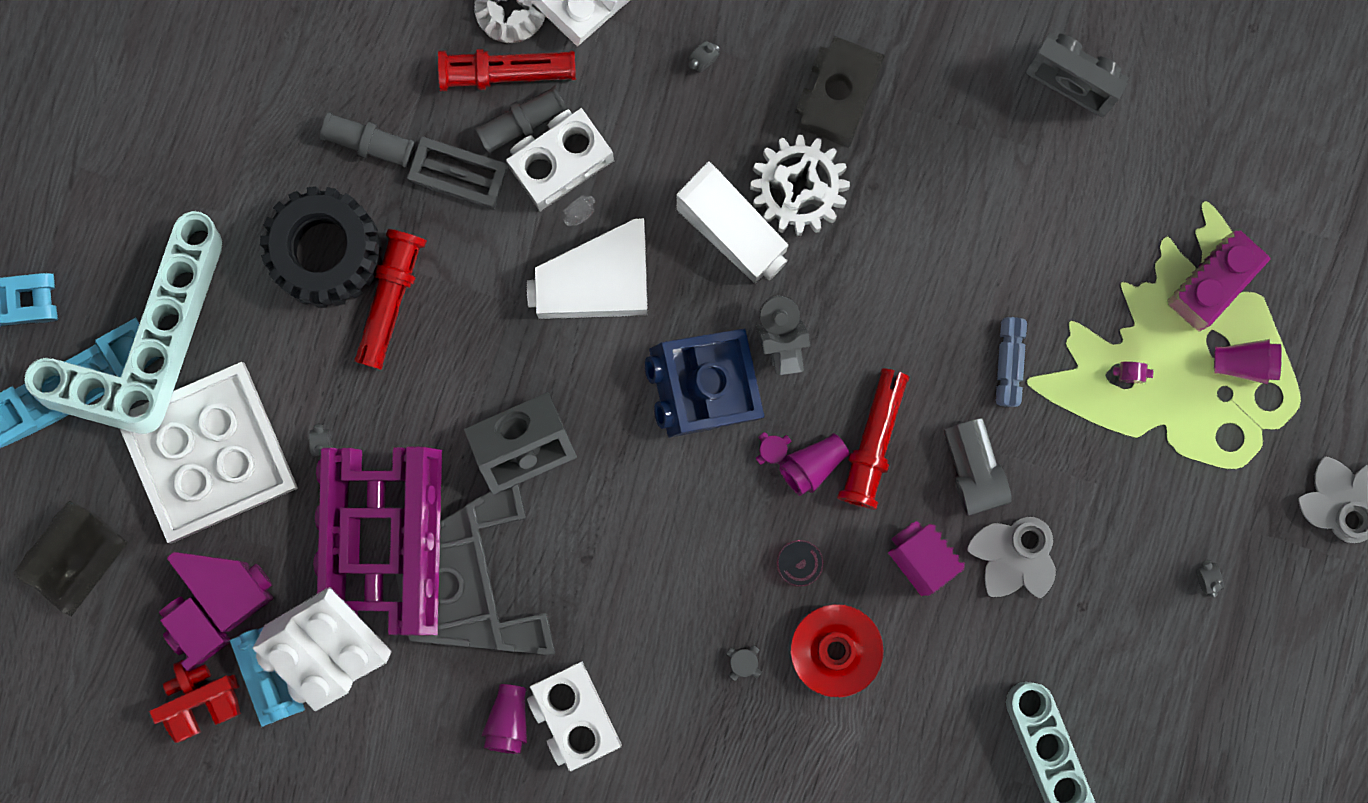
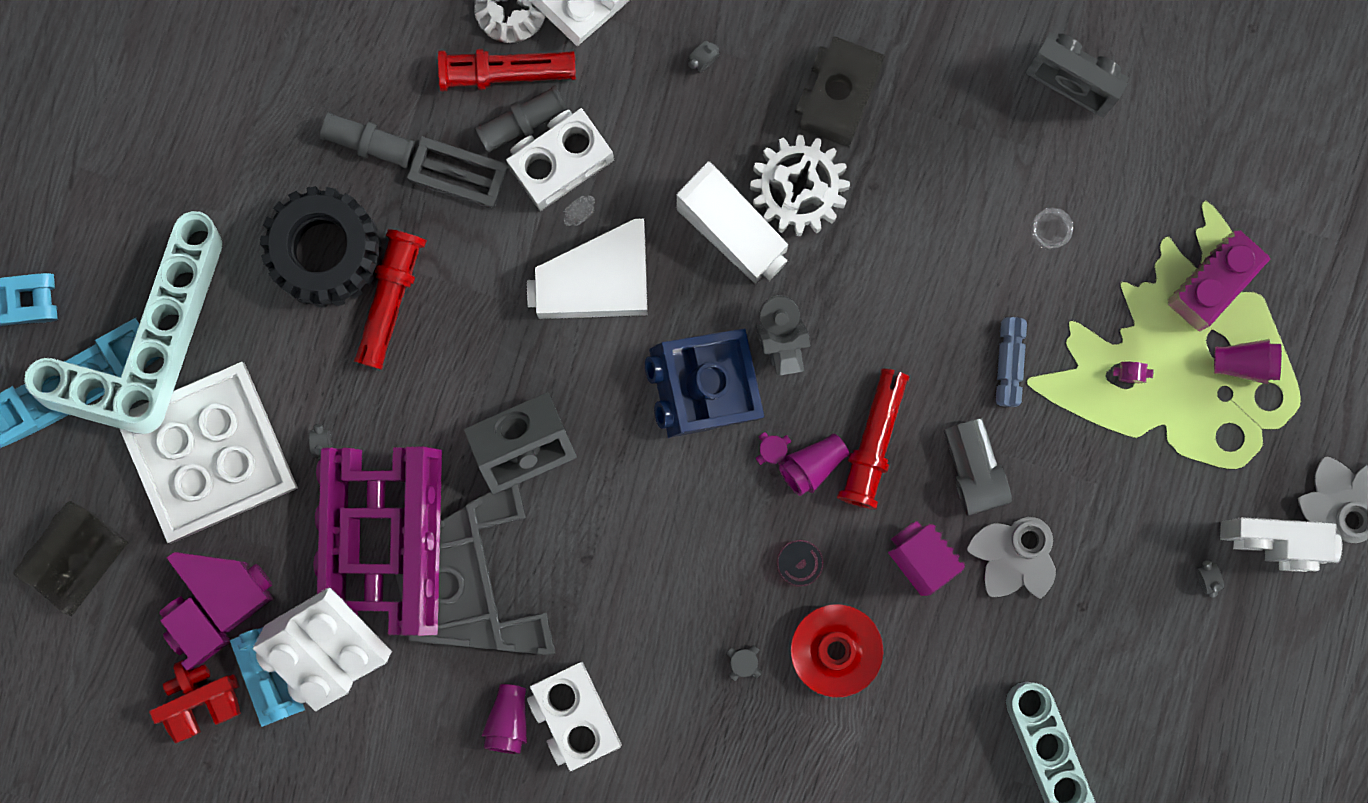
(1045, 216): none -> clear bush
(1291, 543): none -> white plate

